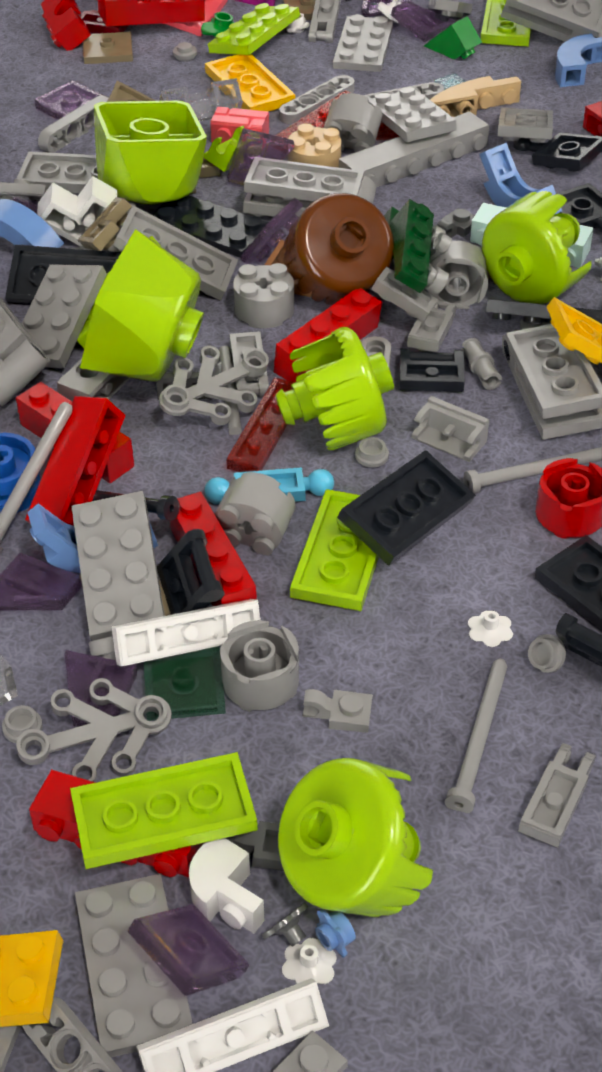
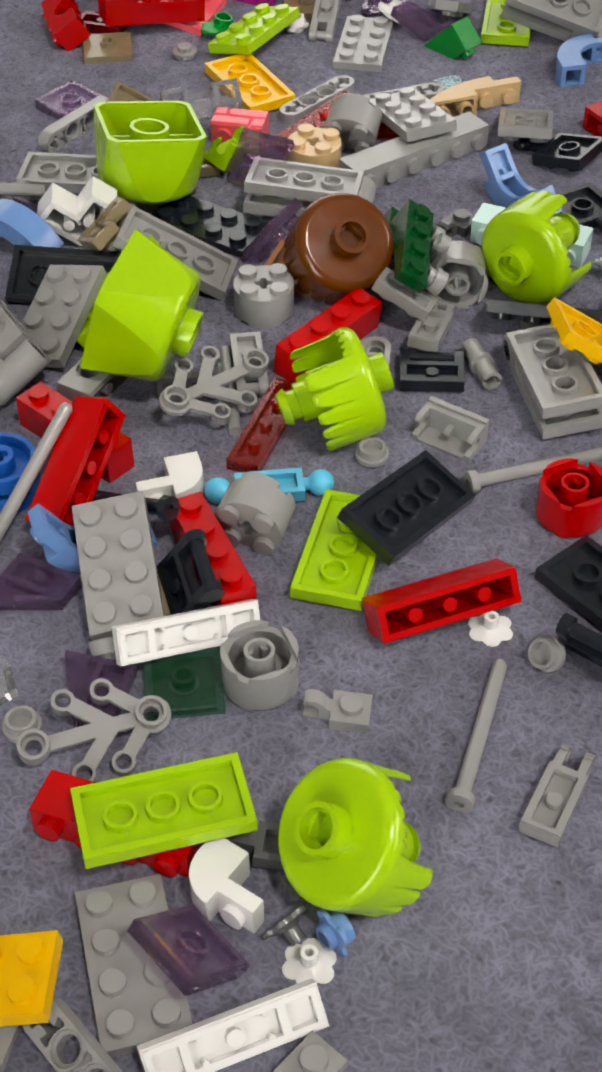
(181, 478): none -> white brick
(441, 600): none -> red brick

